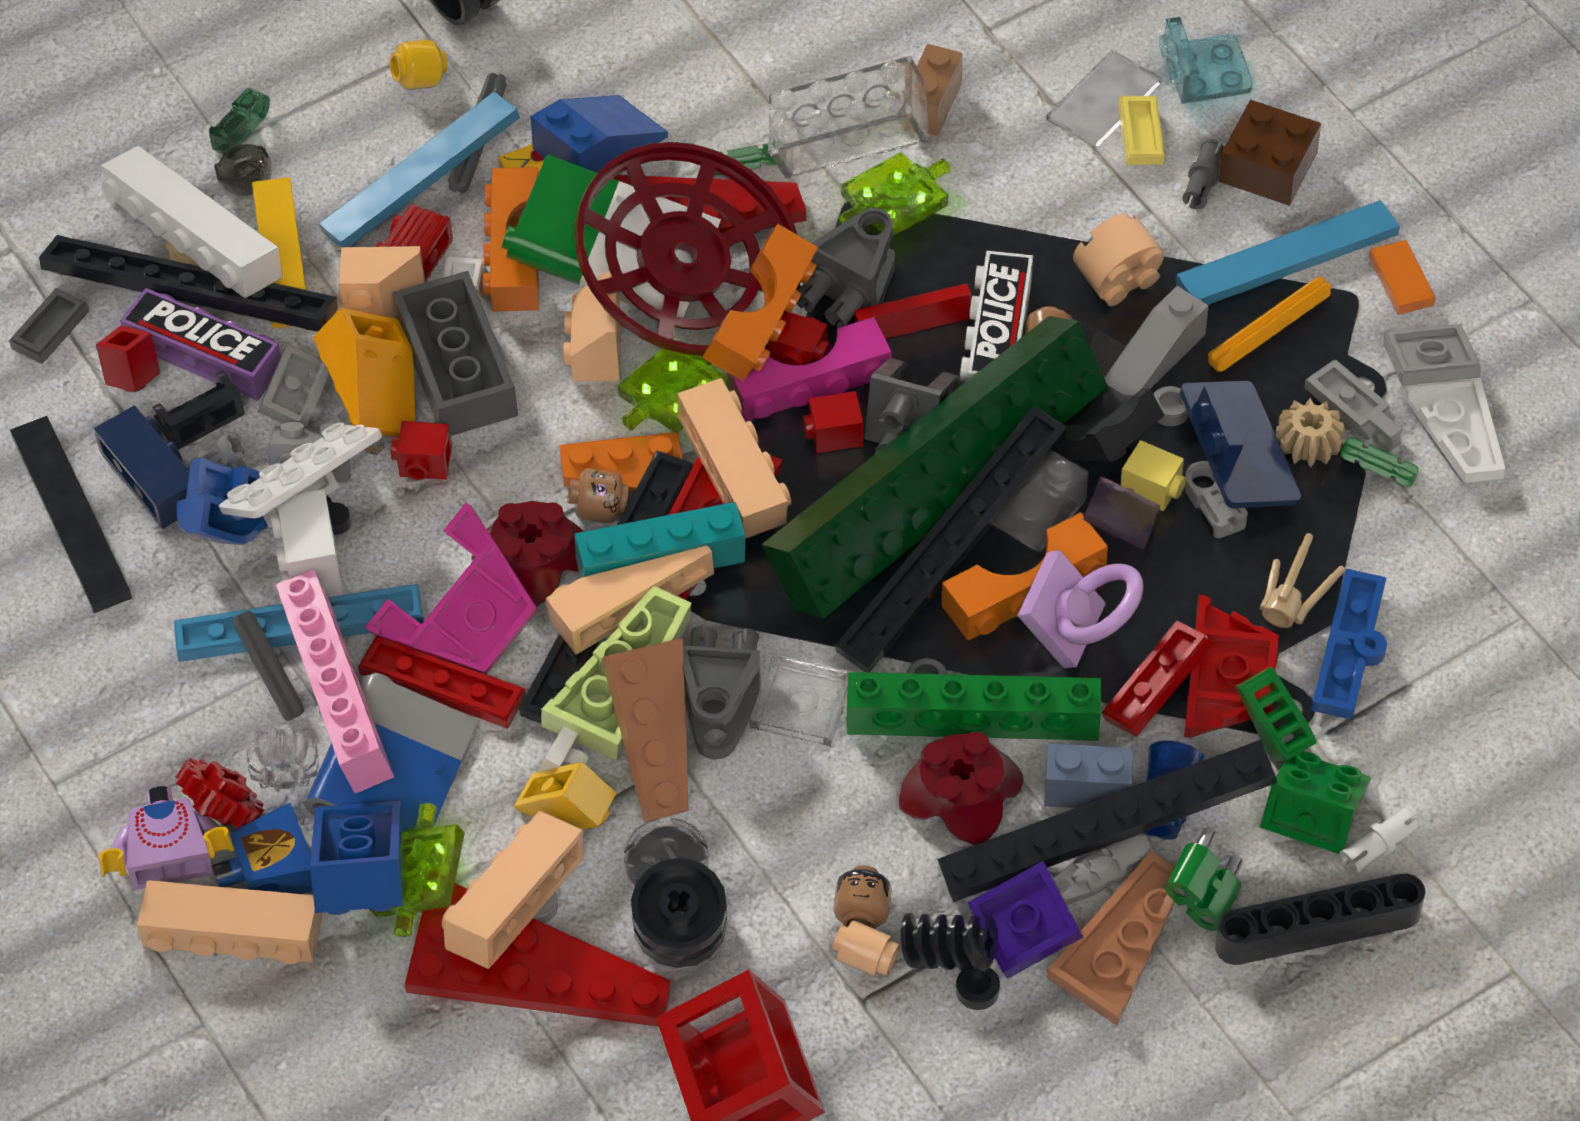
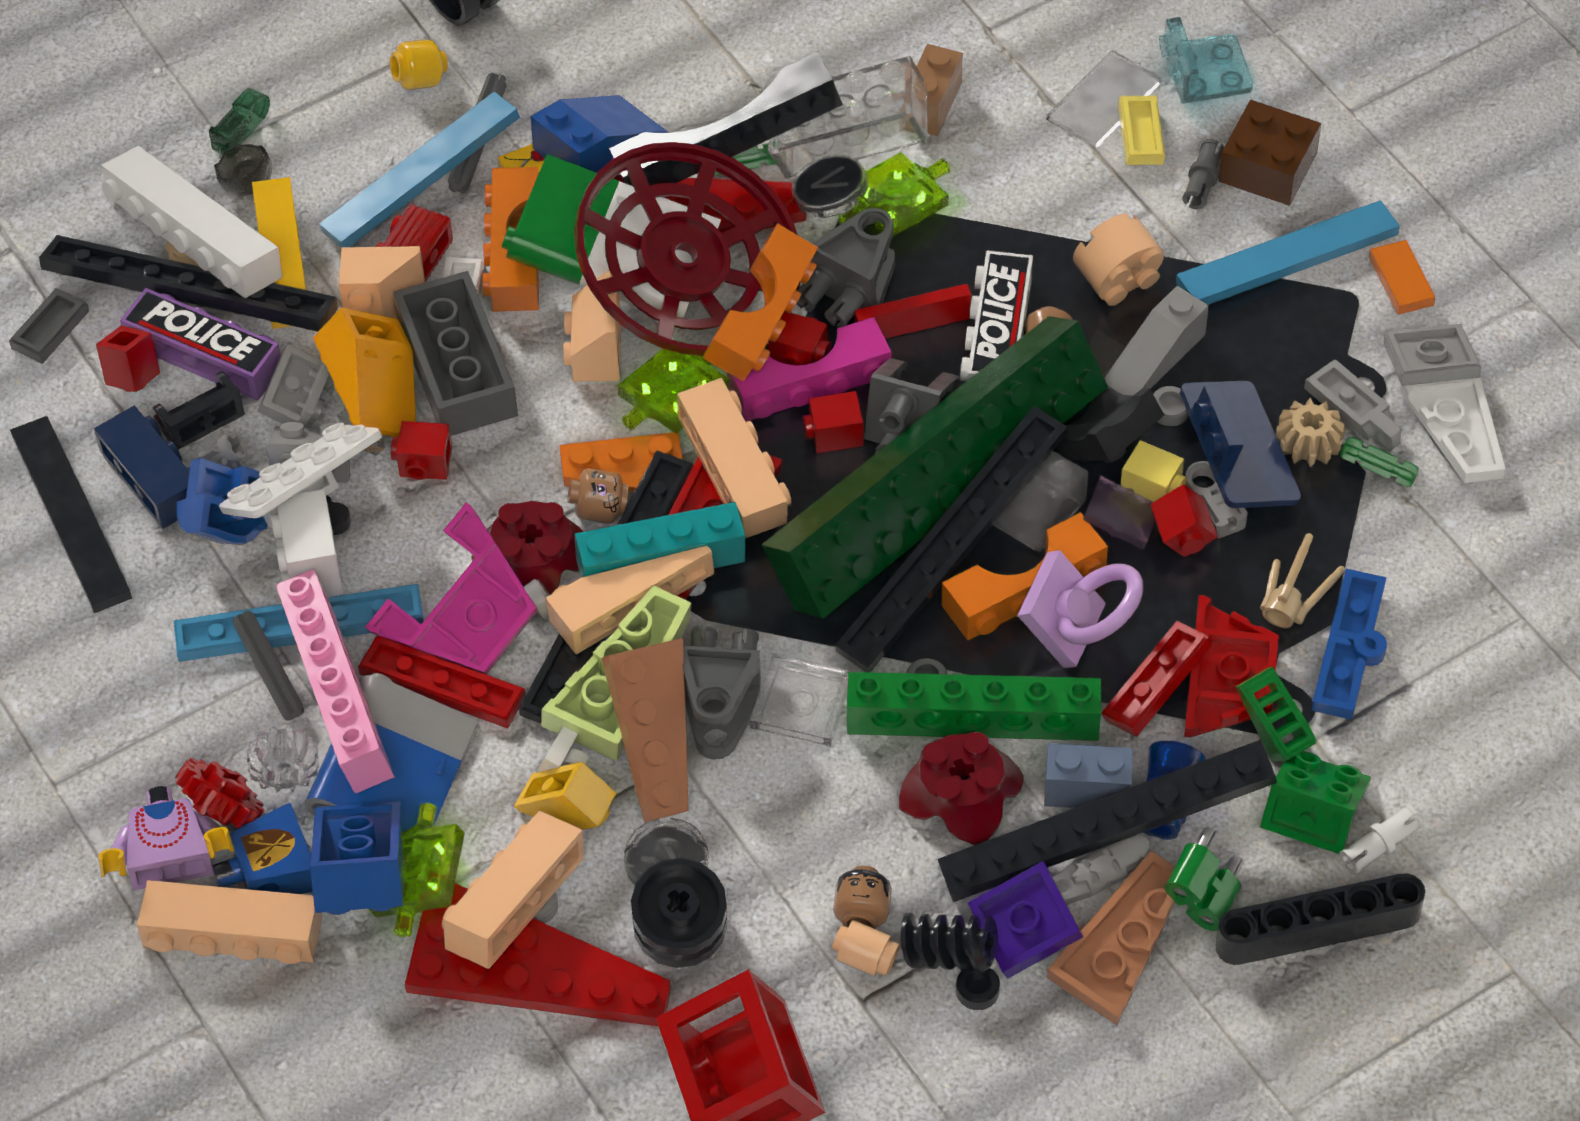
(538, 595): none -> light grey tile
(793, 98): none -> black arch
(829, 185): none -> tile
(1184, 521): none -> red brick
(1269, 324): light orange axle -> none

